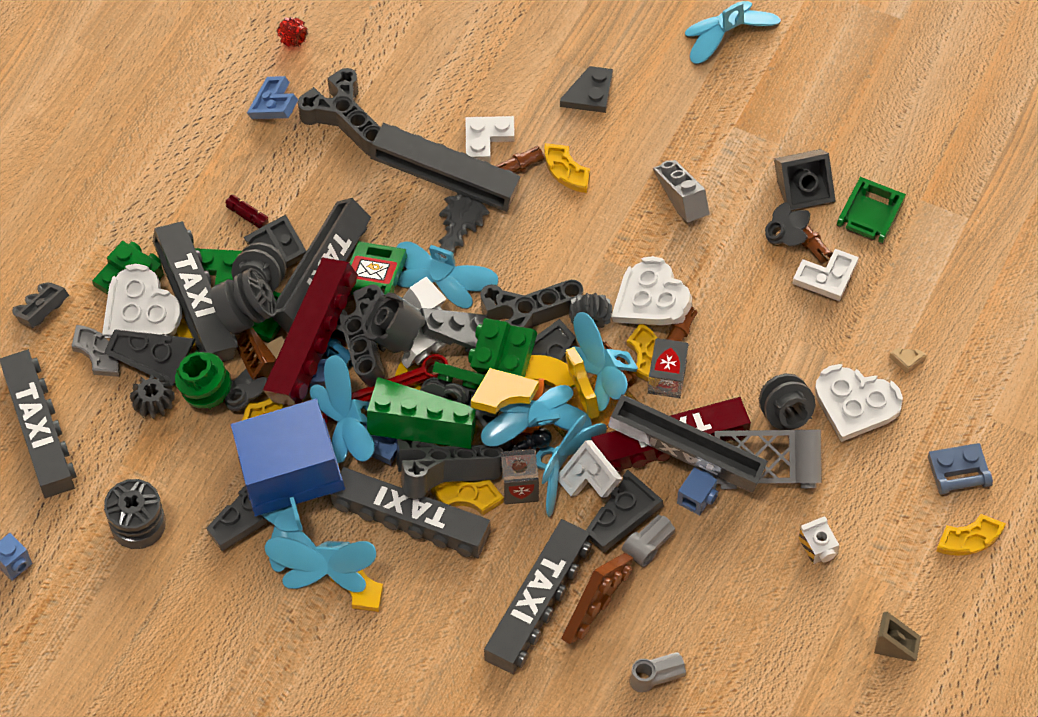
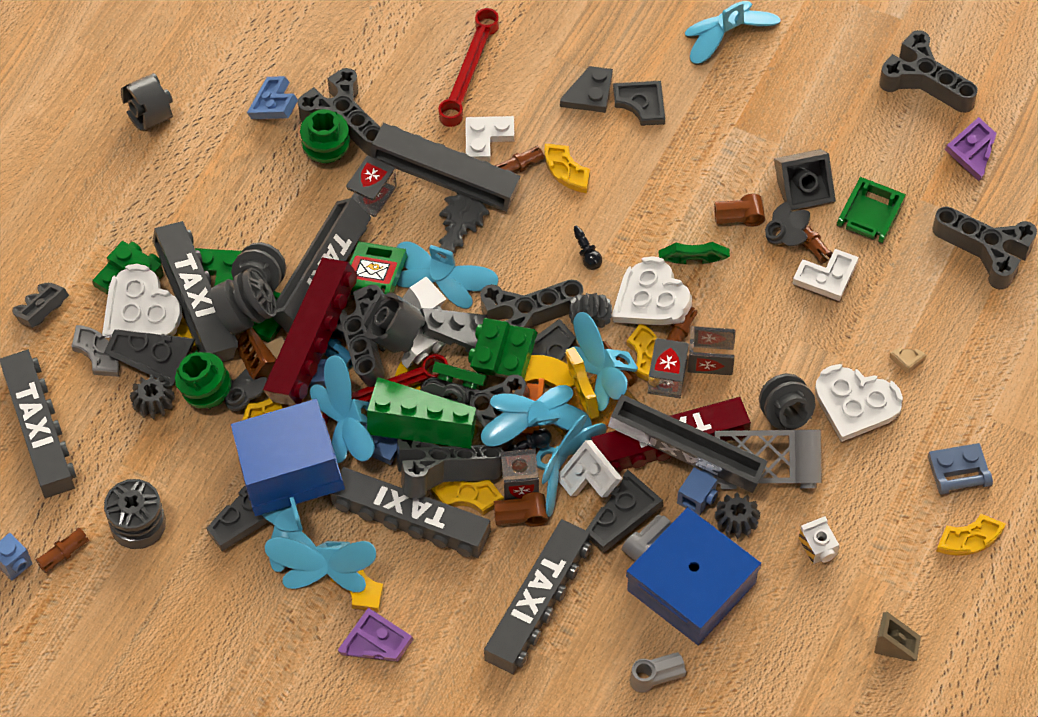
(62, 550): none -> dark orange pin
(147, 102): none -> dark grey brick
(246, 211): dark red axle -> none
(282, 237): dark grey wing -> none
(292, 32): clear red gear -> none
(325, 136): none -> green piece
(372, 184): none -> piece
(376, 639): none -> medium lavender wing
(468, 67): none -> red piece
(502, 389): yellow tile -> none
(527, 510): none -> dark orange piece
(591, 258): none -> black bar
(597, 596): dark orange plate -> none
(642, 99): none -> dark grey tile
(683, 190): light grey slope -> none
(692, 575): none -> blue container
(707, 252): none -> green tile
(711, 362): none -> piece
(728, 511): none -> dark grey gear
(746, 210): none -> dark orange piece
(919, 70): none -> dark grey beam
(973, 147): none -> medium lavender wing
(1010, 239): none -> dark grey beam

